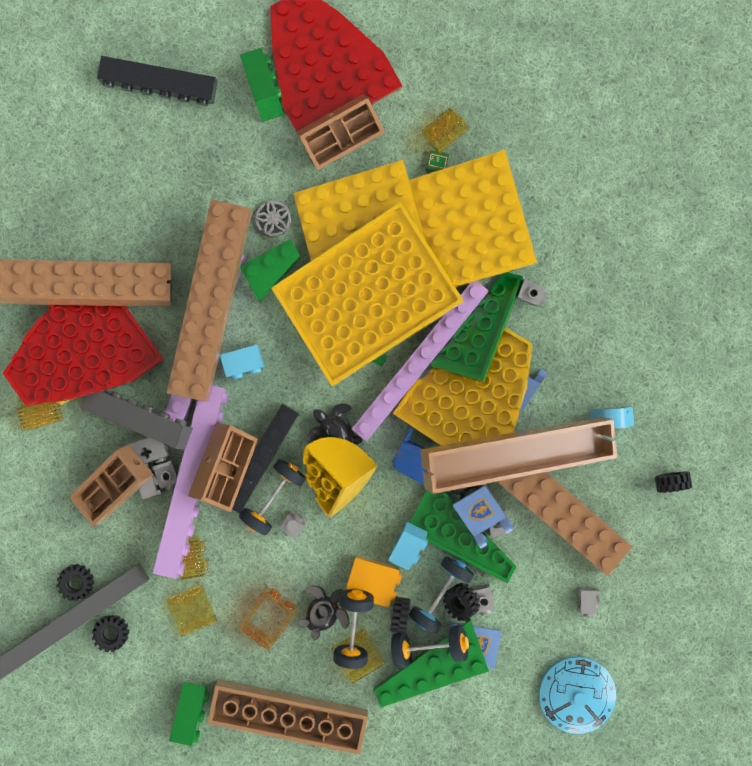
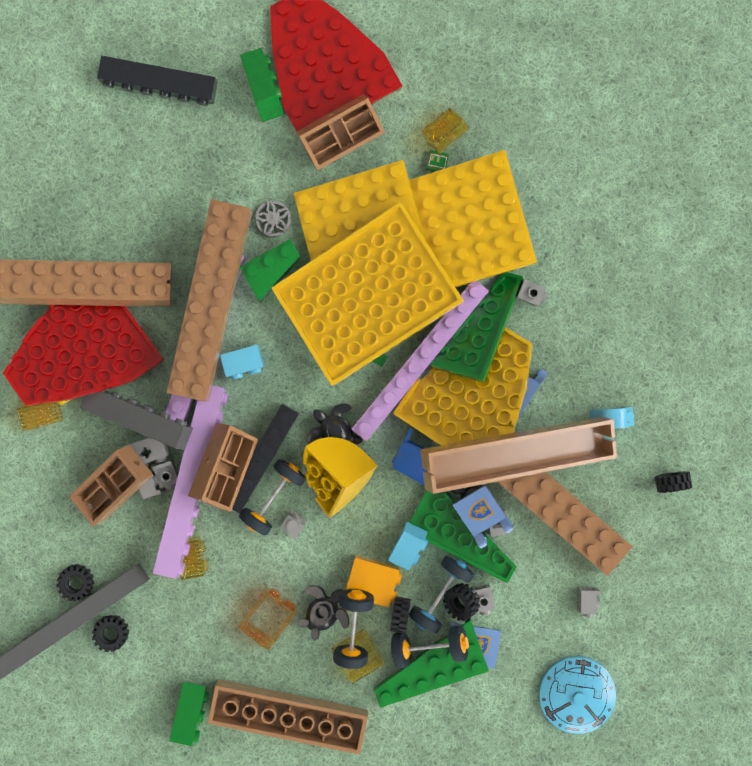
(192, 610): clear yellow slope -> none

